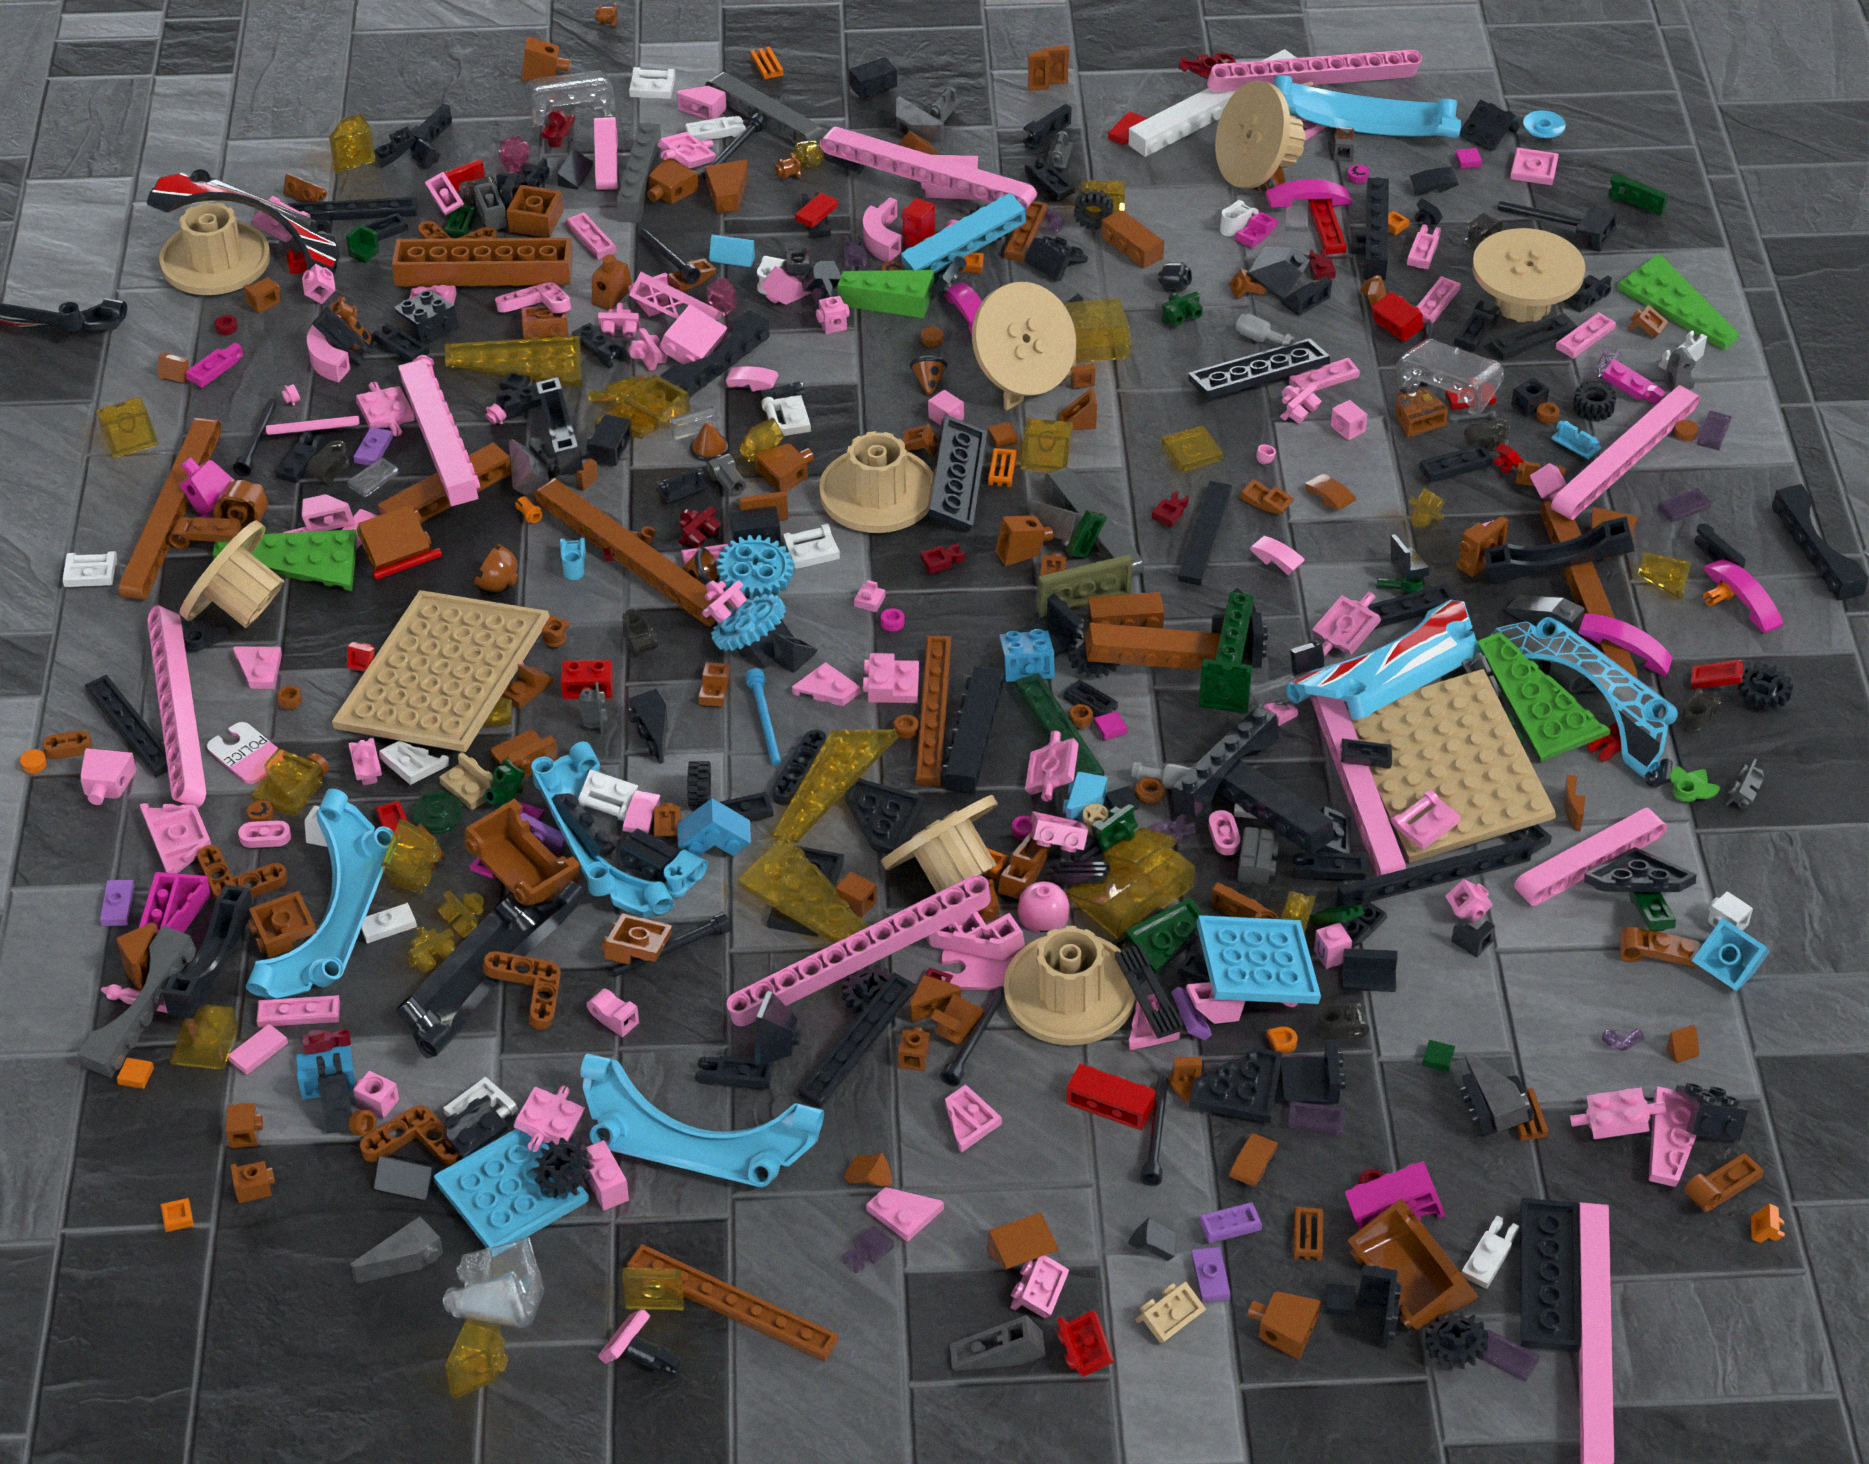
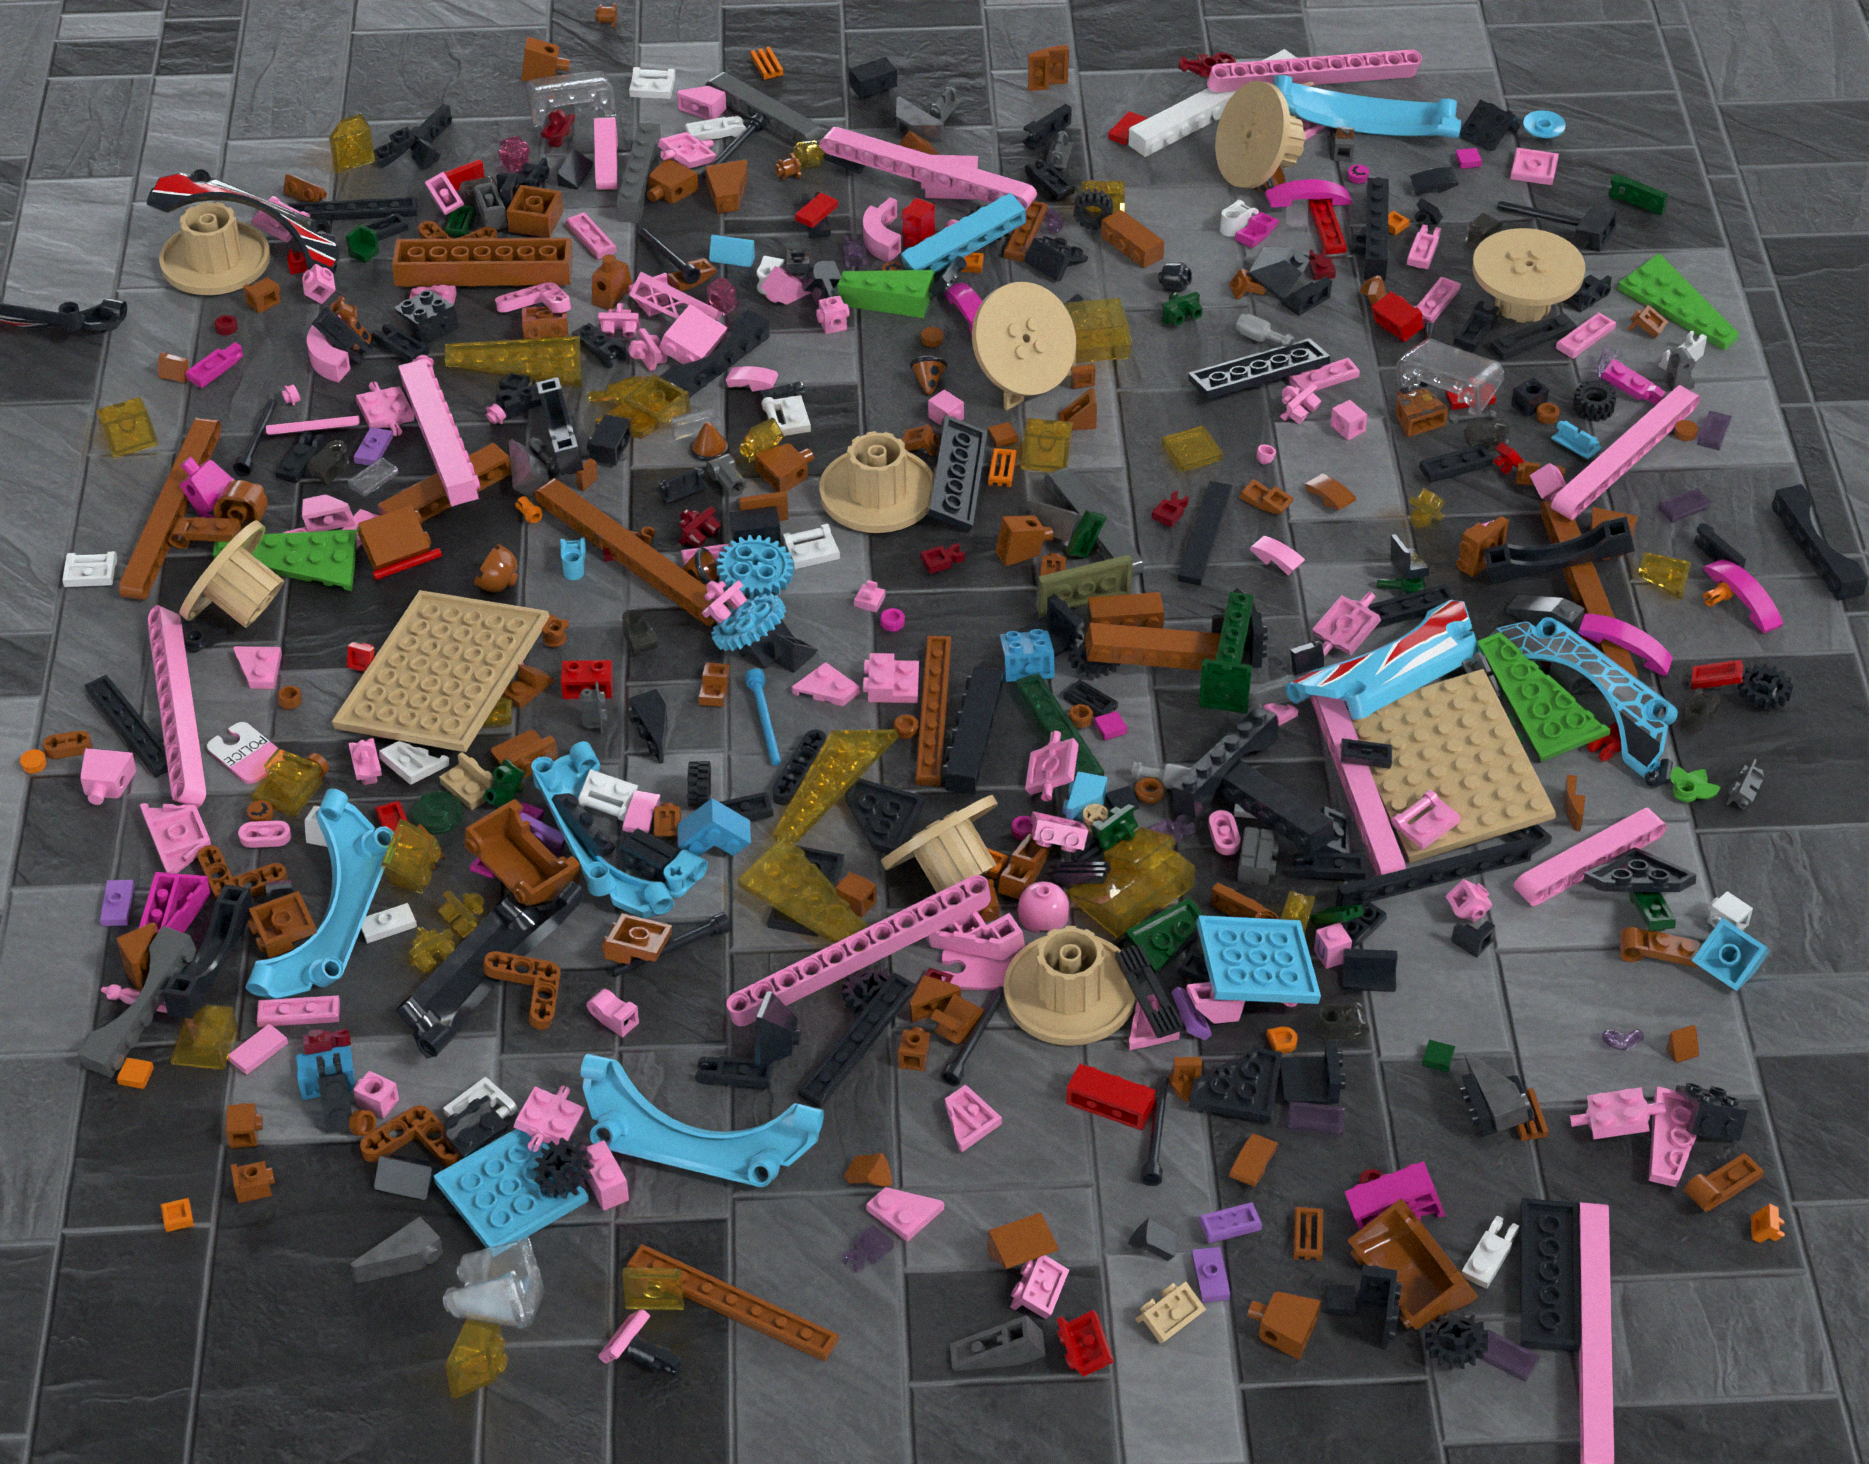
(278, 889): none -> black tile

